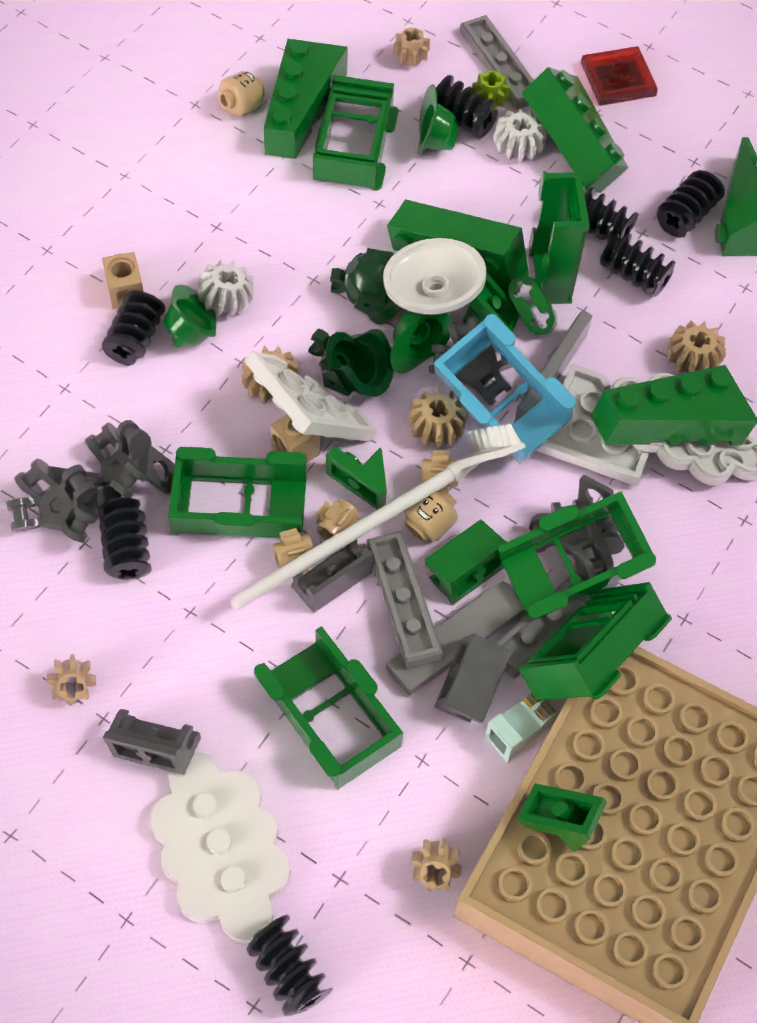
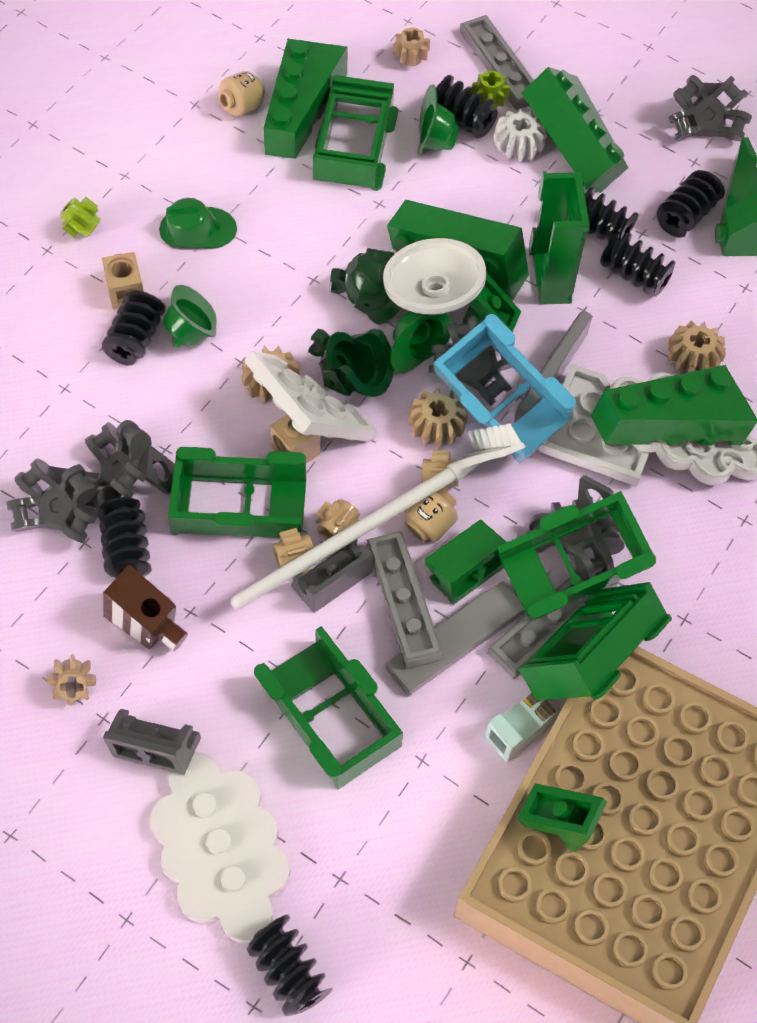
(80, 217): none -> lime gear
(142, 610): none -> reddish brown torso
(194, 225): none -> green piece
(225, 288): white gear -> none
(363, 480): green slope -> none
(436, 864): tan gear -> none
(473, 678): dark grey hinge -> none
(526, 310): green beam -> none
(619, 75): clear red tile -> none
(707, 112): none -> dark grey piece

